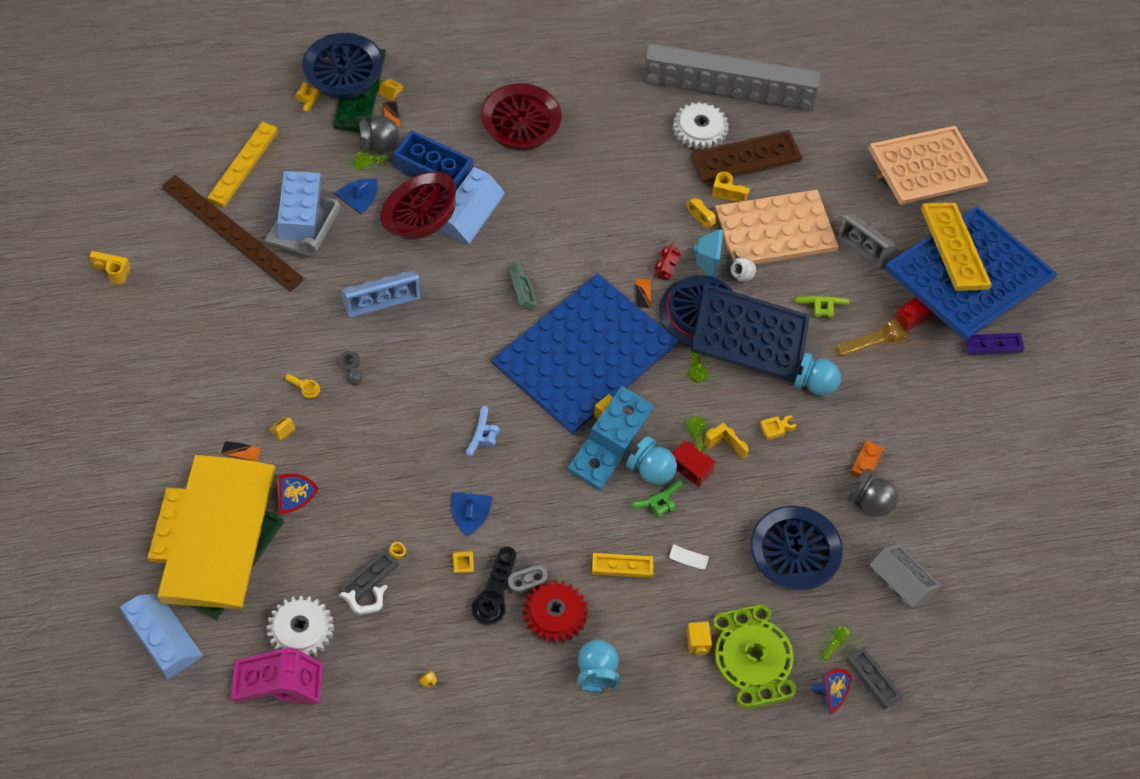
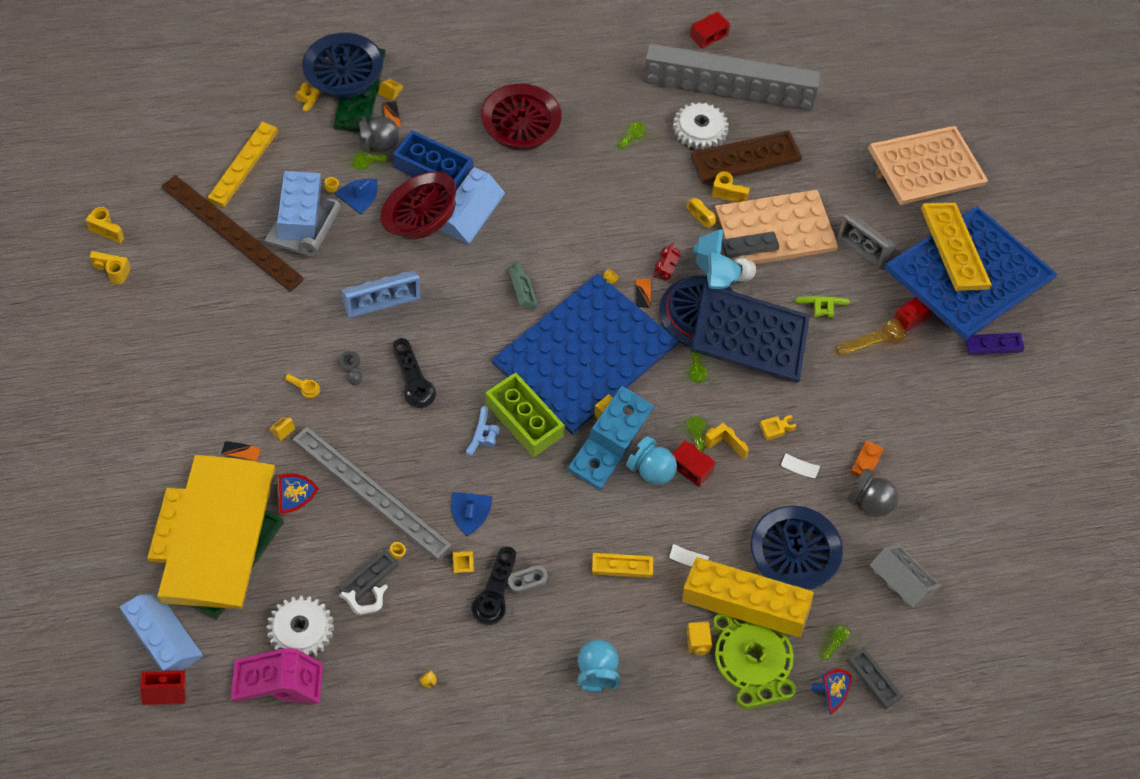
(101, 224): none -> yellow plate
(163, 687): none -> red brick
(331, 184): none -> yellow hinge
(372, 494): none -> light grey plate
(413, 377): none -> black beam
(524, 414): none -> lime brick
(555, 625): red gear -> none
(610, 276): none -> yellow hinge
(635, 131): none -> clear neon green plate
(668, 504): bright green piece -> none
(709, 30): none -> red brick
(722, 271): none -> medium azure brick
(748, 597): none -> yellow brick
(750, 244): none -> dark grey plate
(799, 466): none -> white sticker
(819, 376): medium azure tile -> none

